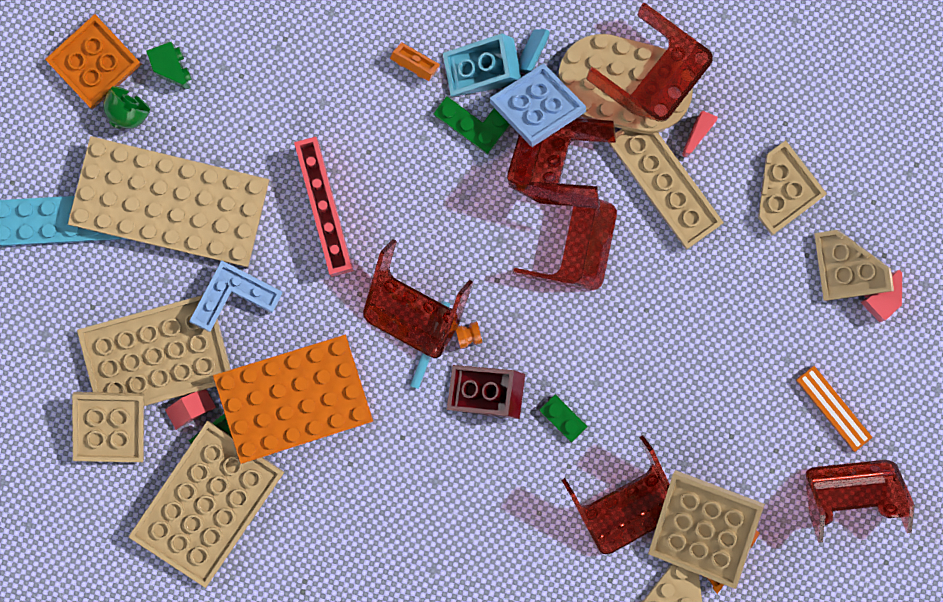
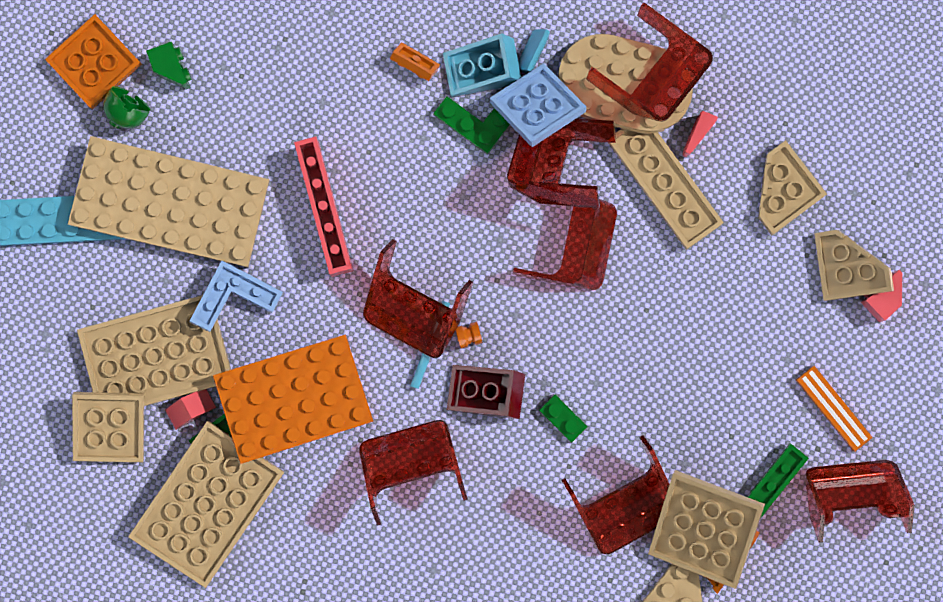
(406, 458): none -> clear red windscreen
(778, 476): none -> green plate

